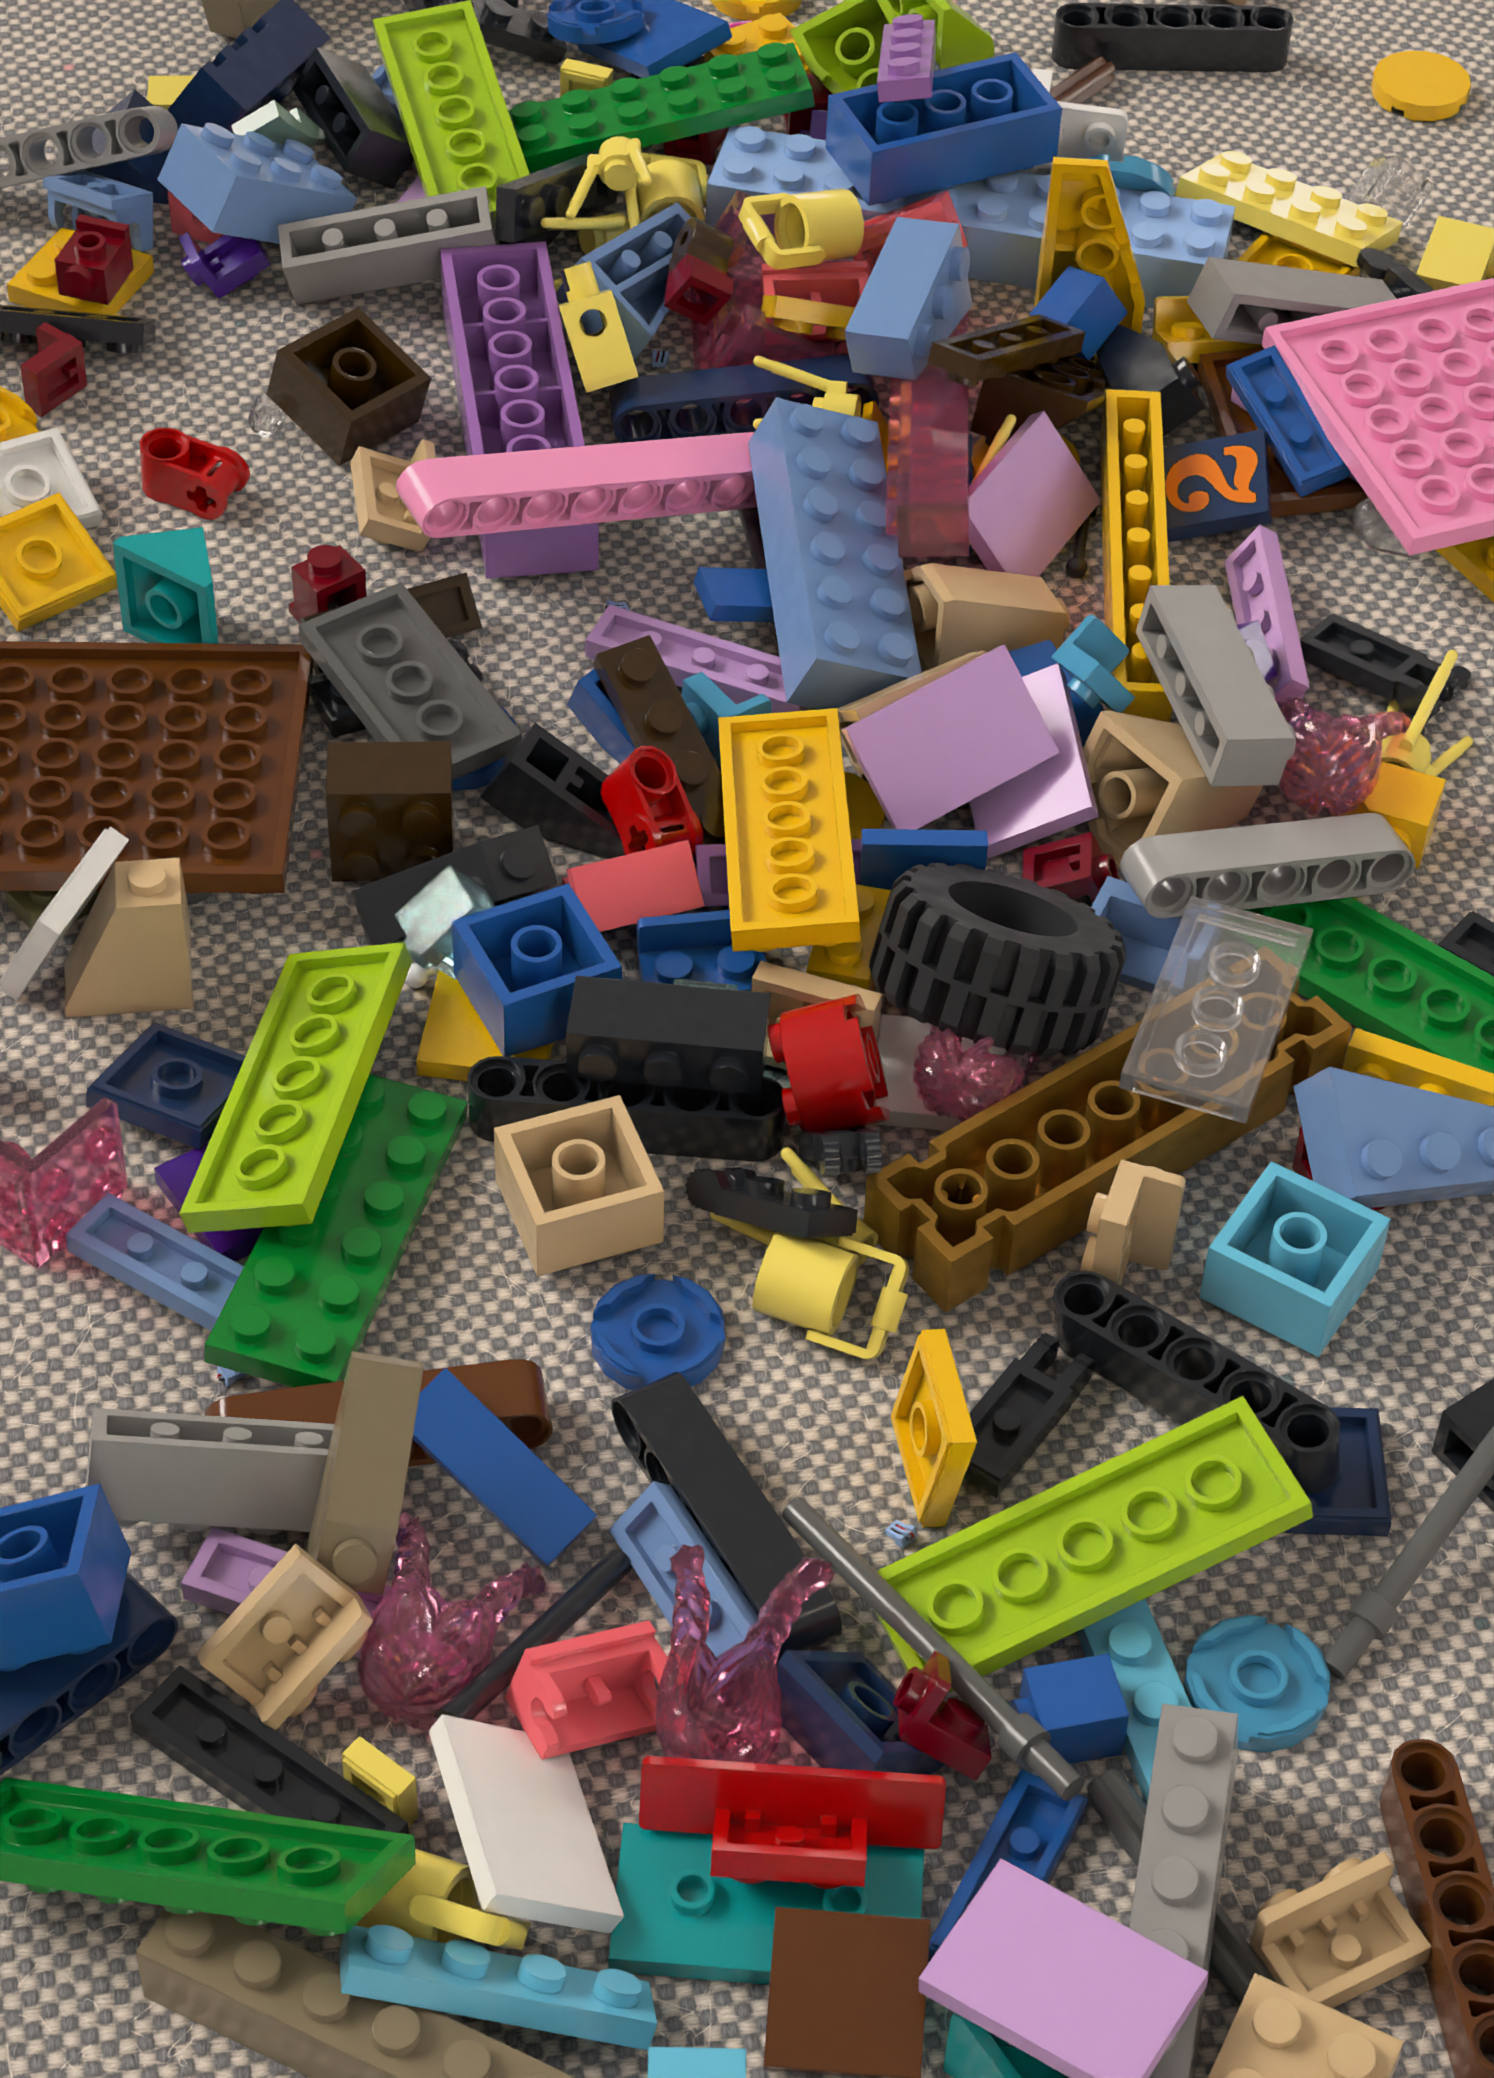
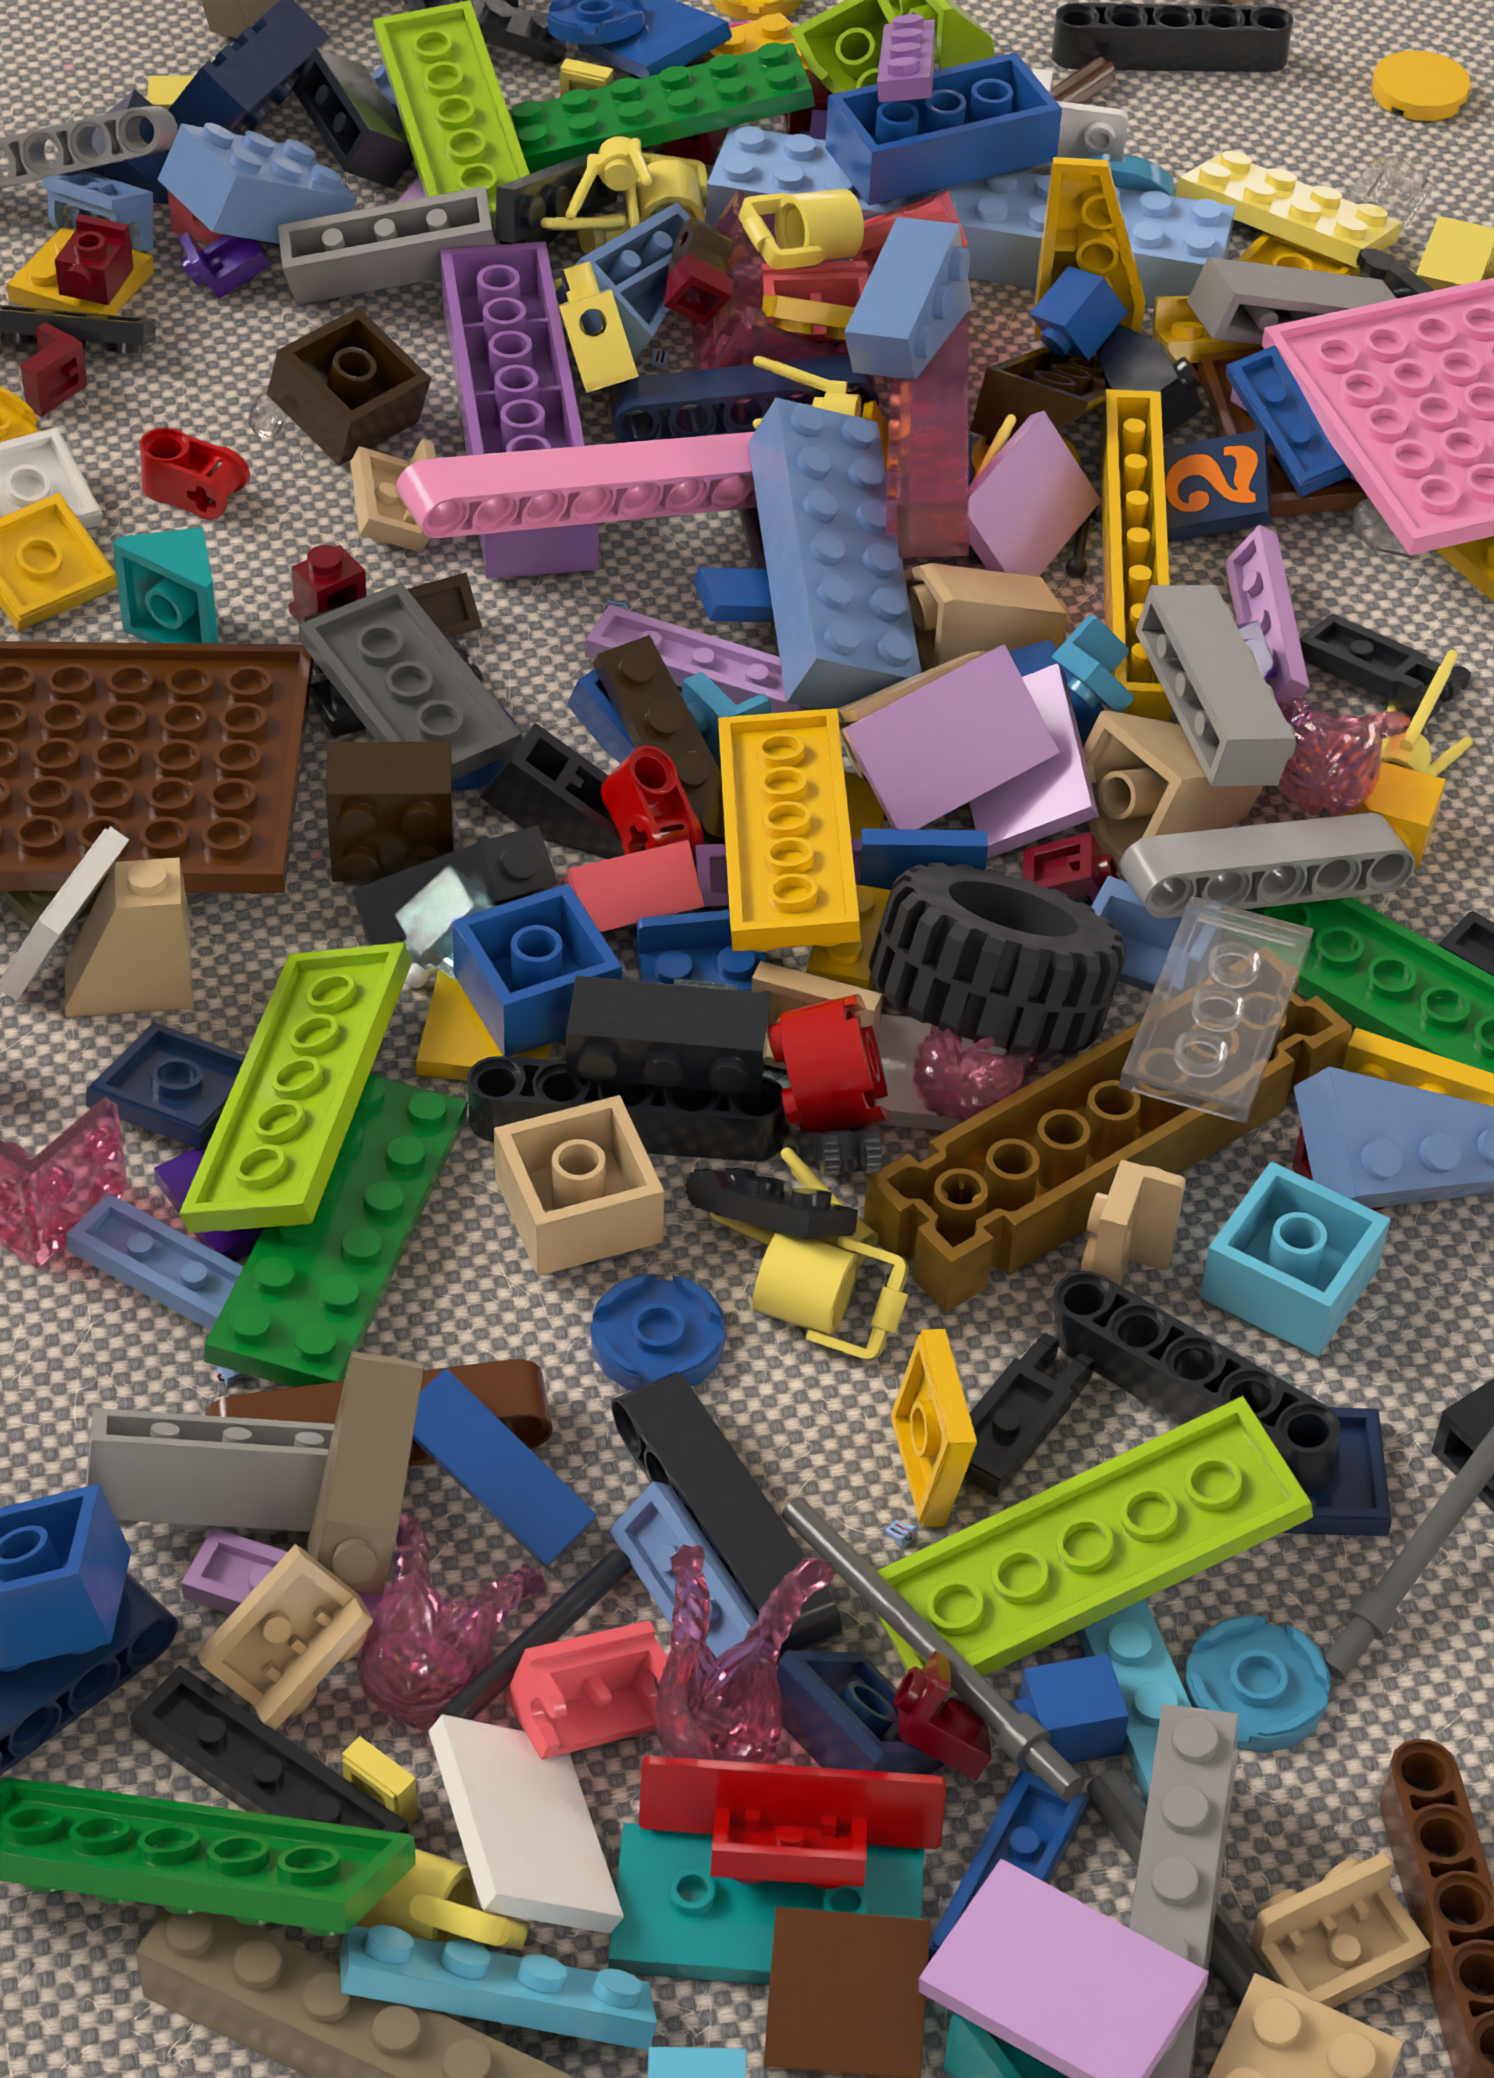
(280, 125): sand green slope -> none
(1005, 349): dark brown plate -> none

